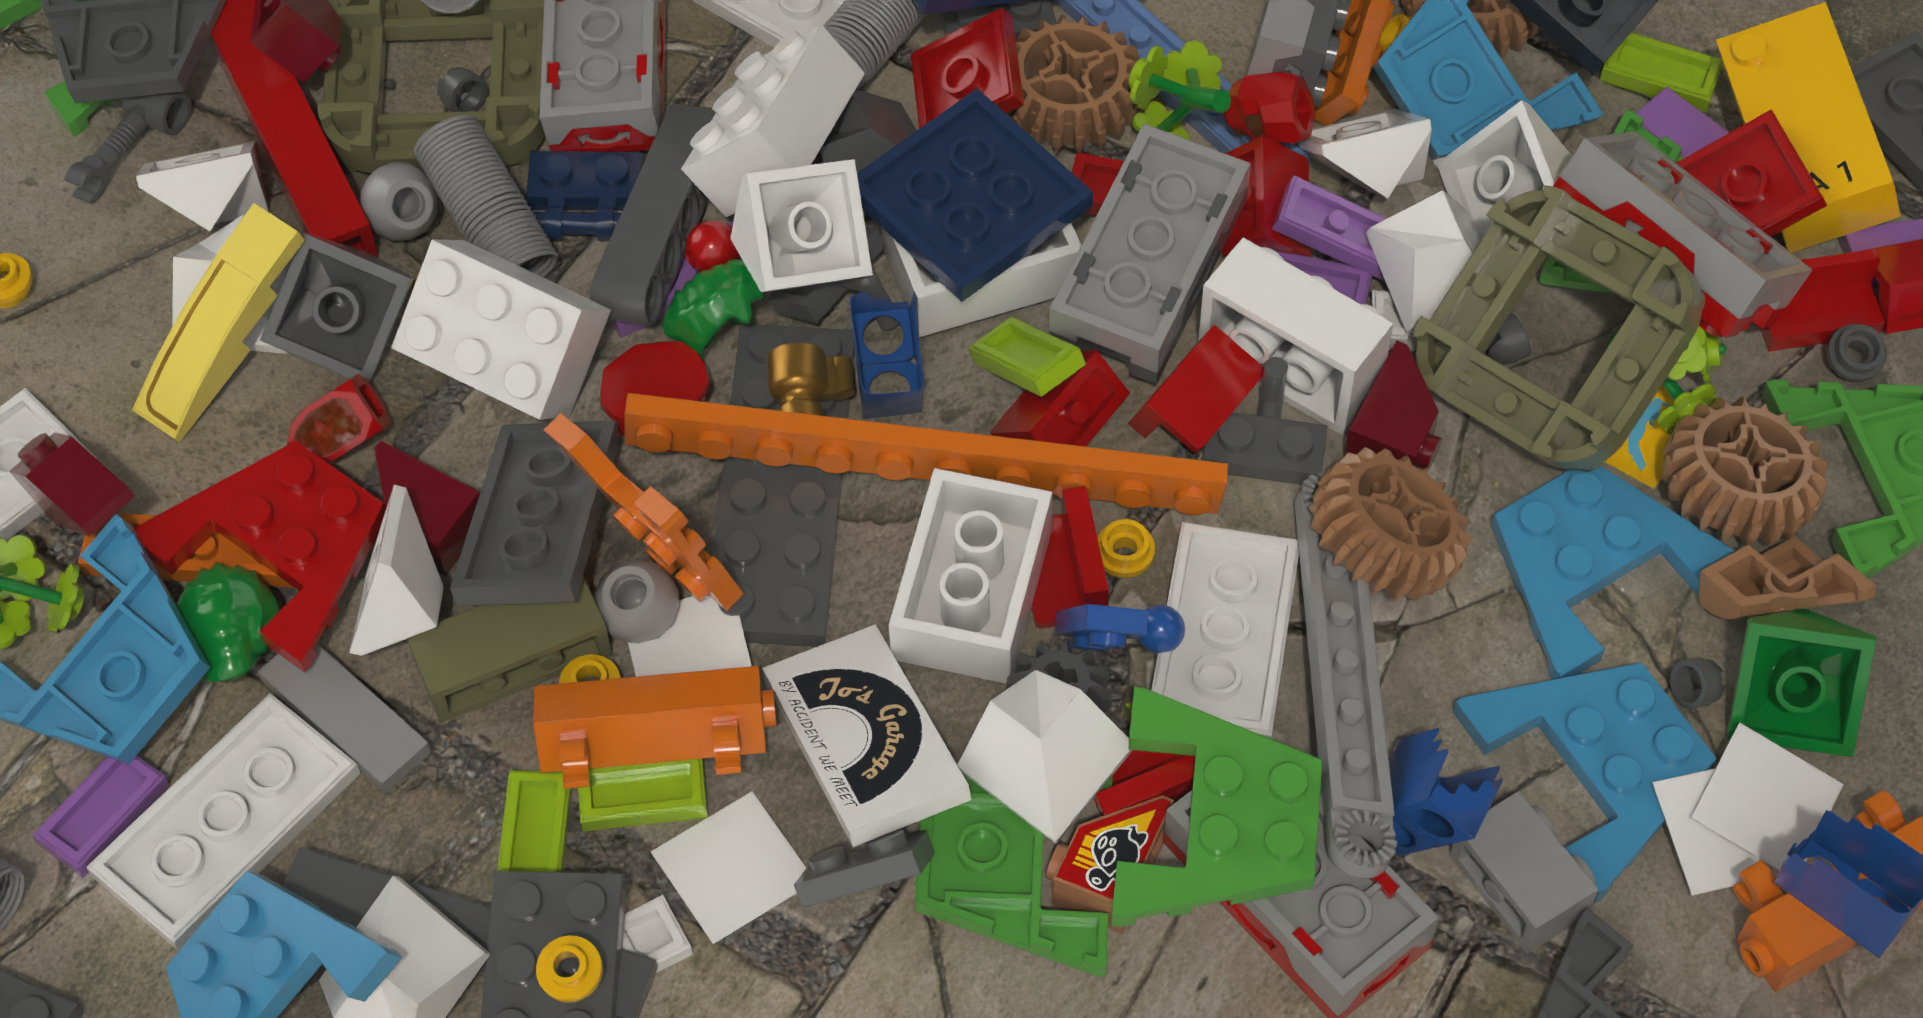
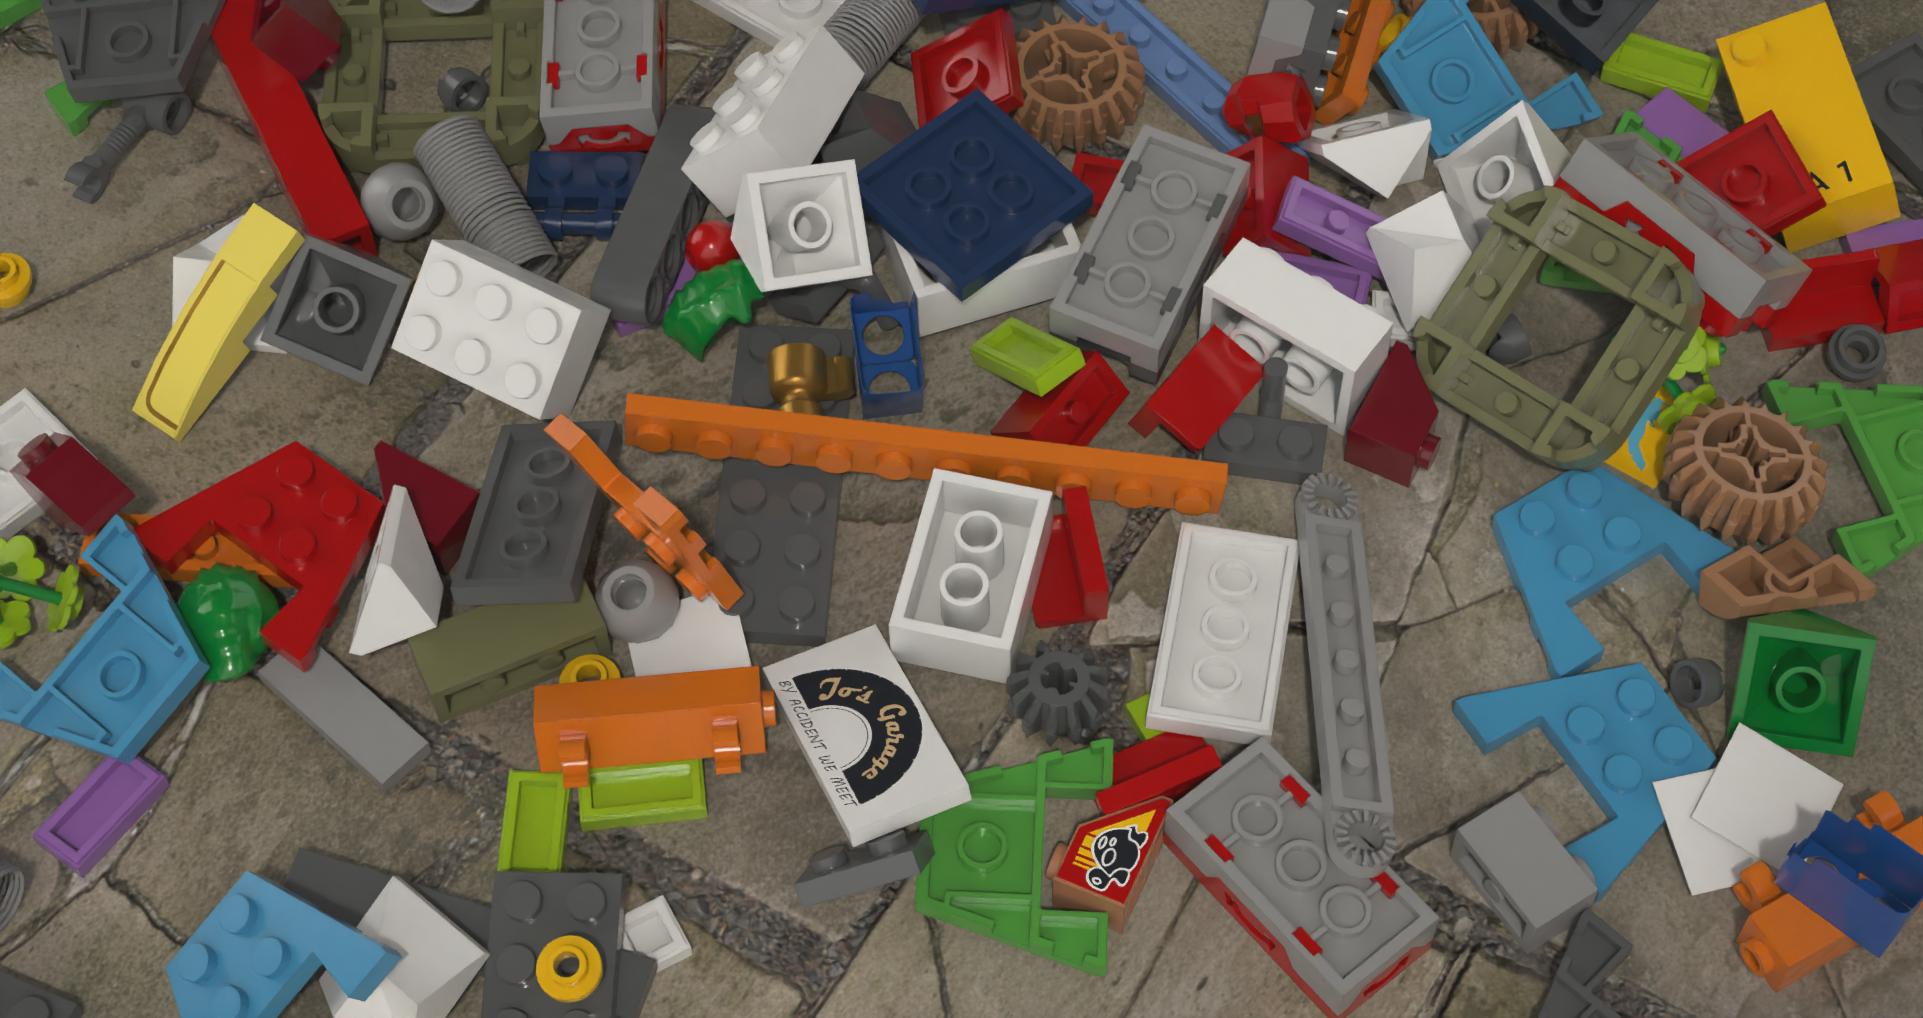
(208, 184): white slope -> none
(223, 819): white tile -> none
(340, 419): rock -> none
(654, 370): red hat -> none
(731, 867): white sticker -> none
(1044, 752): white slope -> none
(1107, 627): blue plate -> none
(1131, 535): yellow plate -> none
(1186, 73): lime plant -> none
(1248, 815): bright green wing -> none
(1390, 524): medium nougat gear -> none
(1434, 808): blue piece -> none

